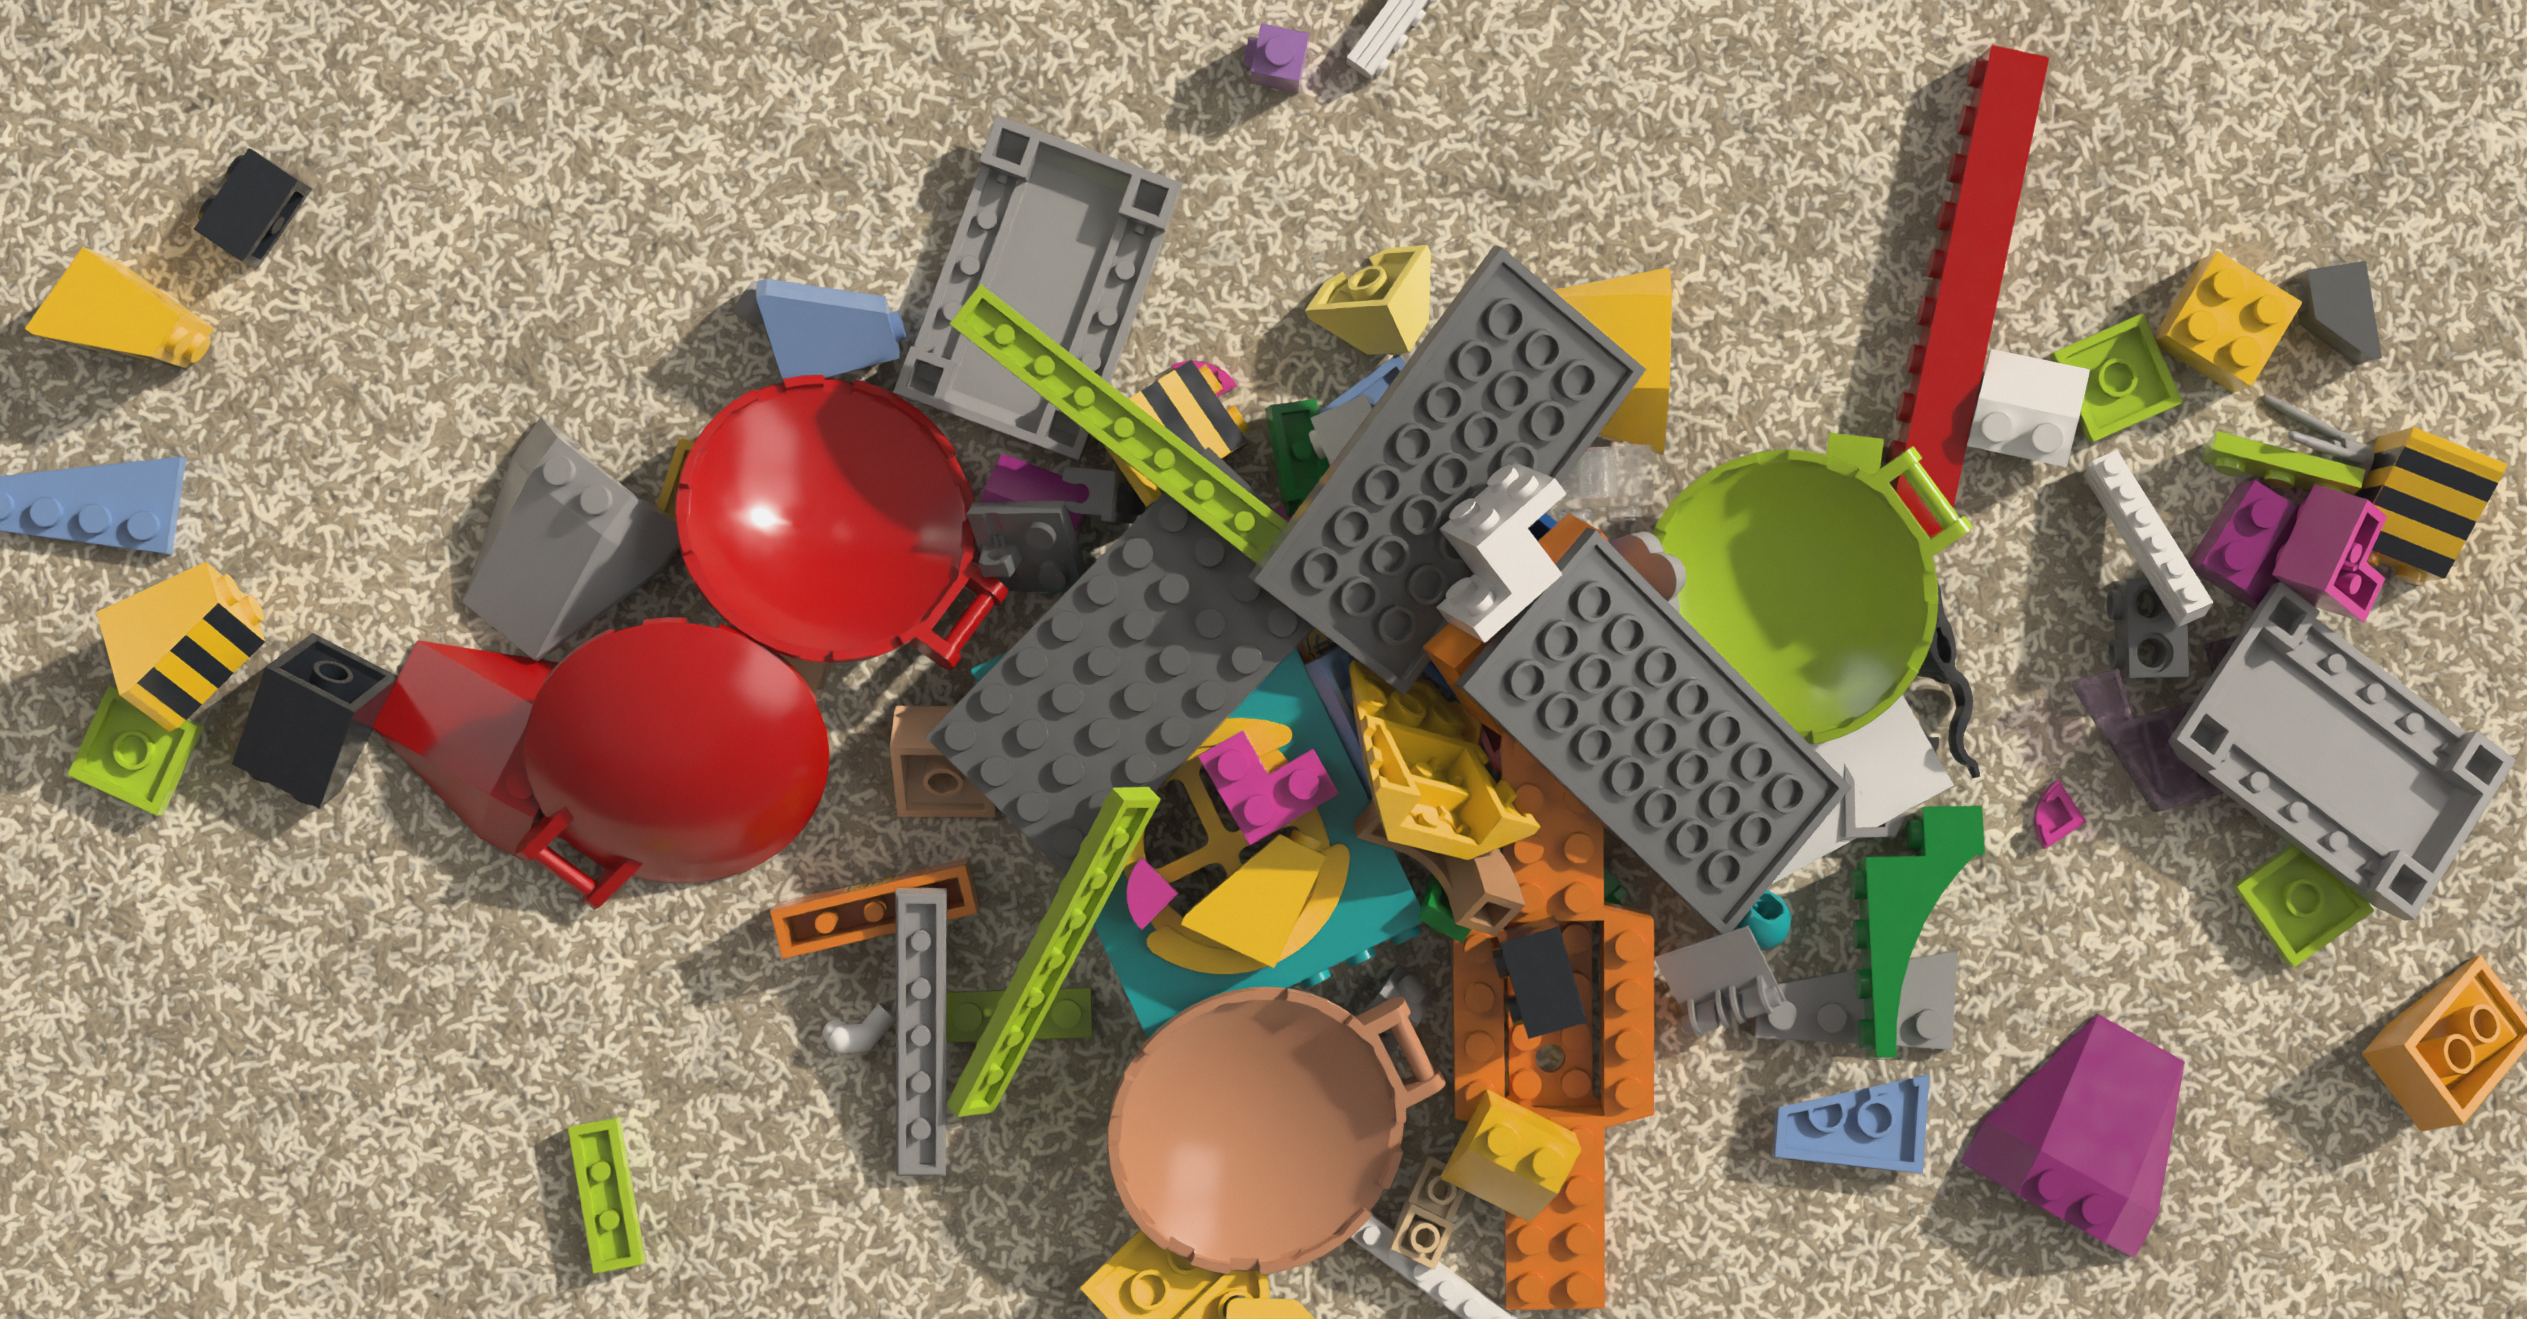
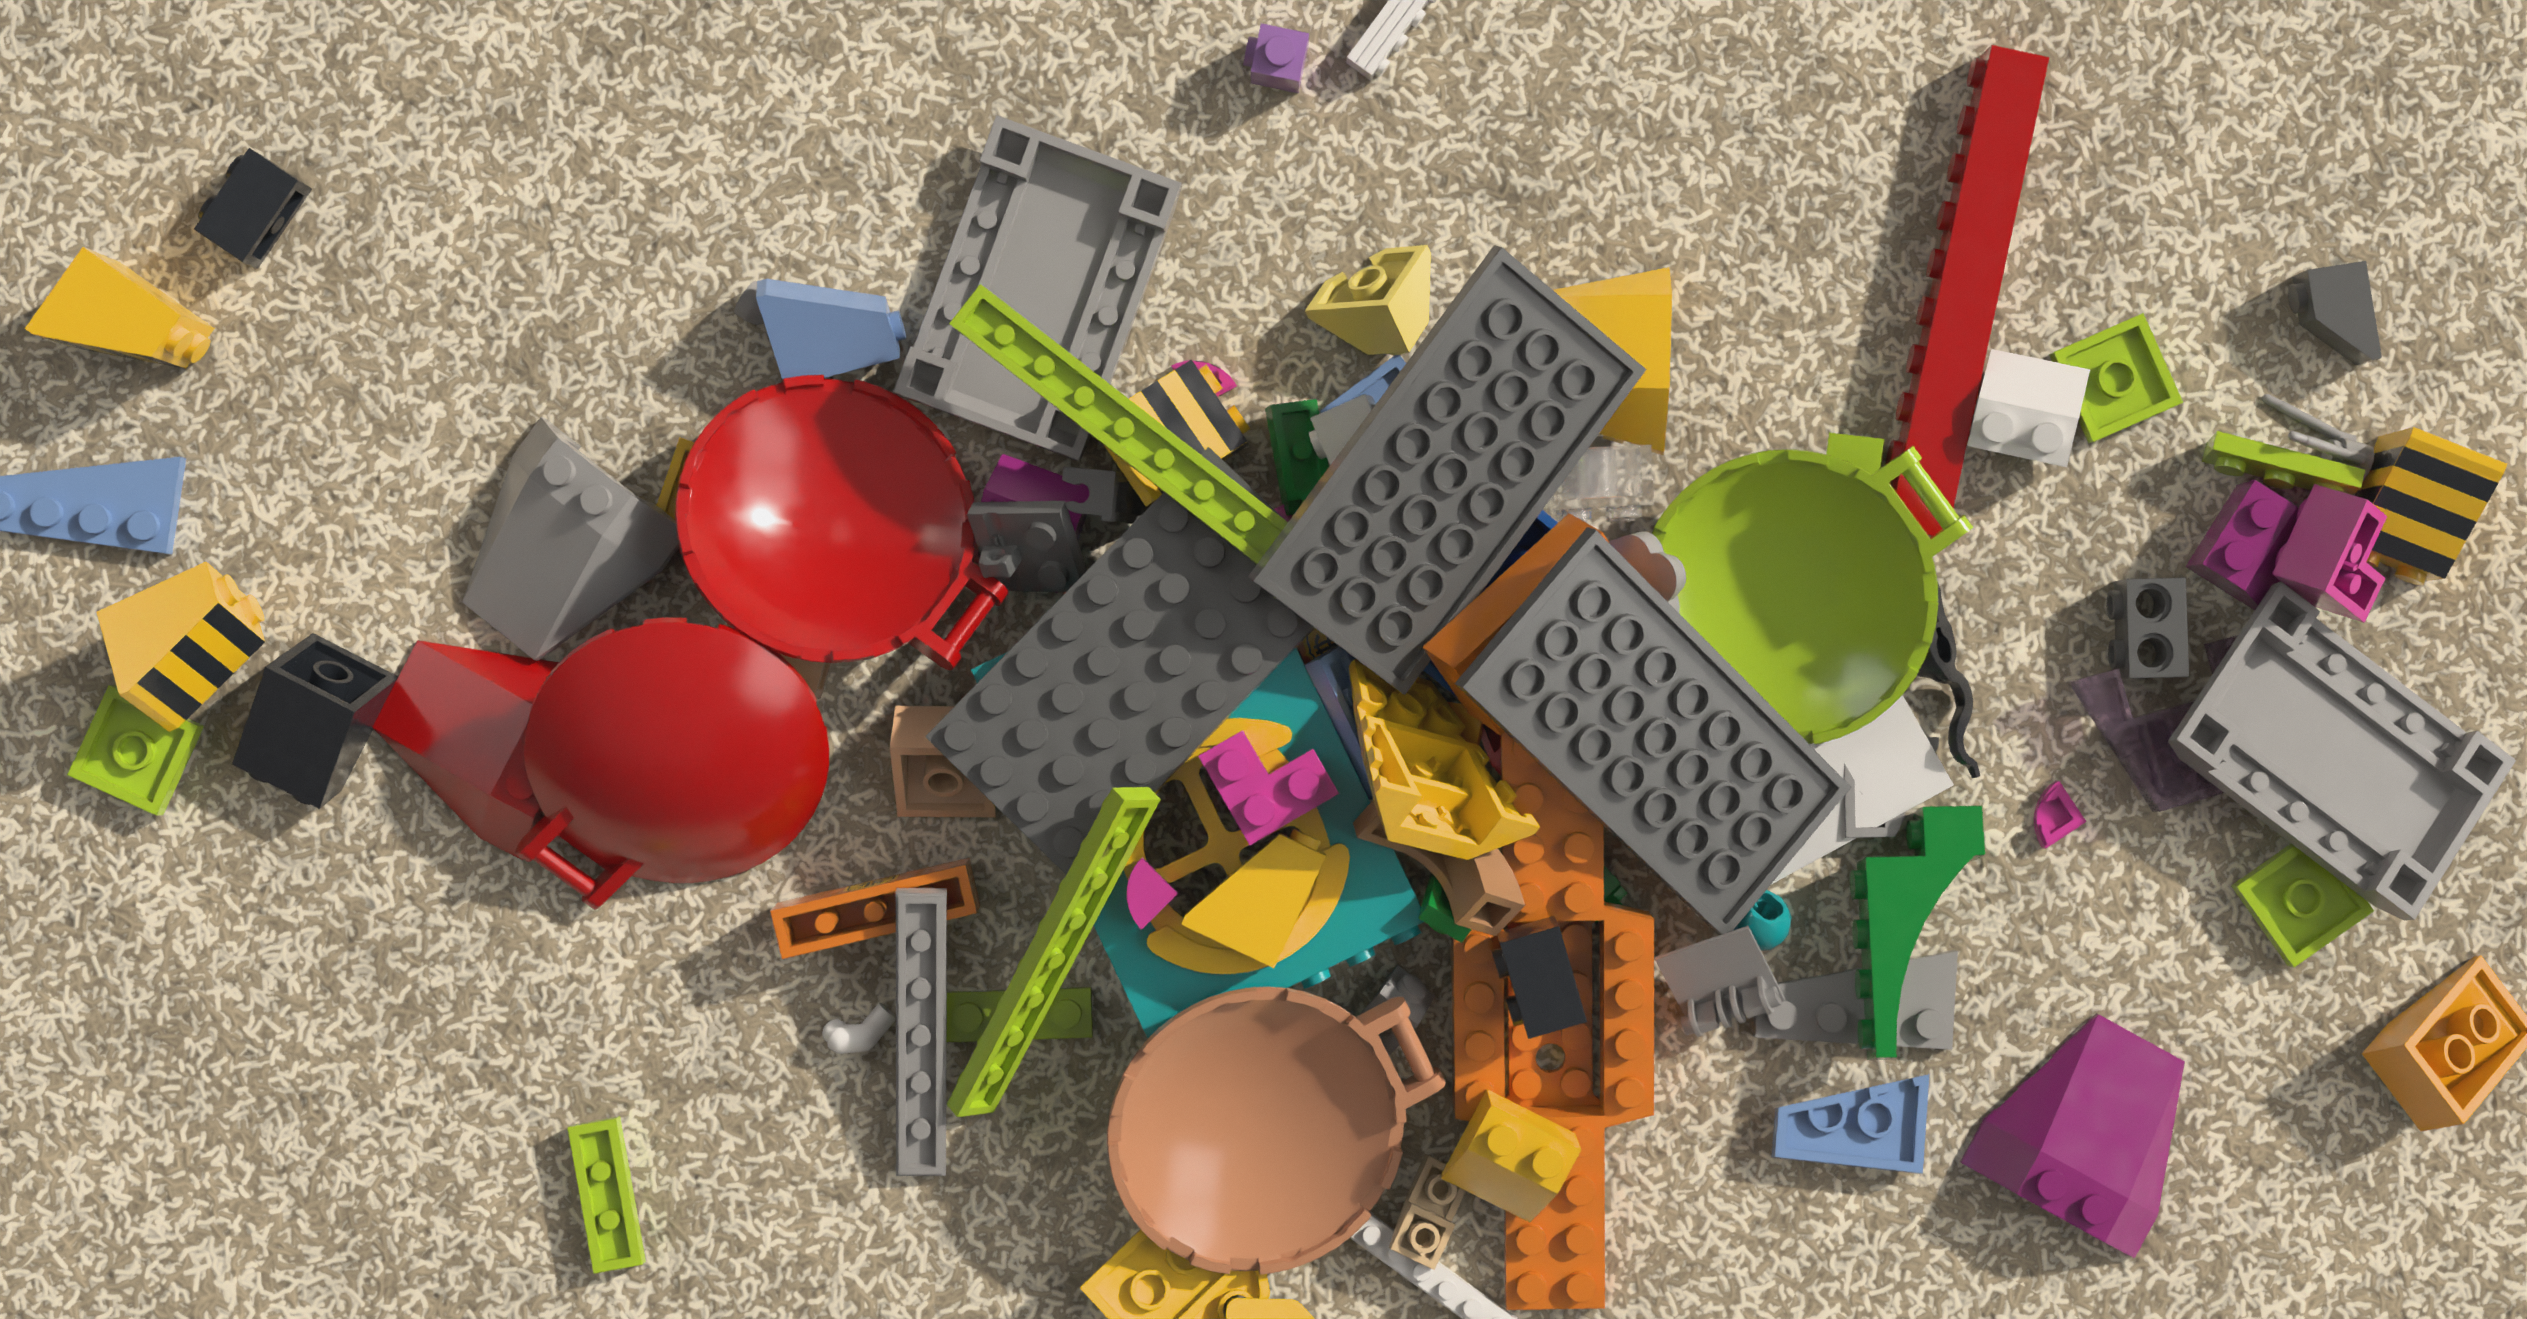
(1500, 550): white bracket -> none
(2148, 538): white piece -> none
(2226, 322): yellow brick -> none

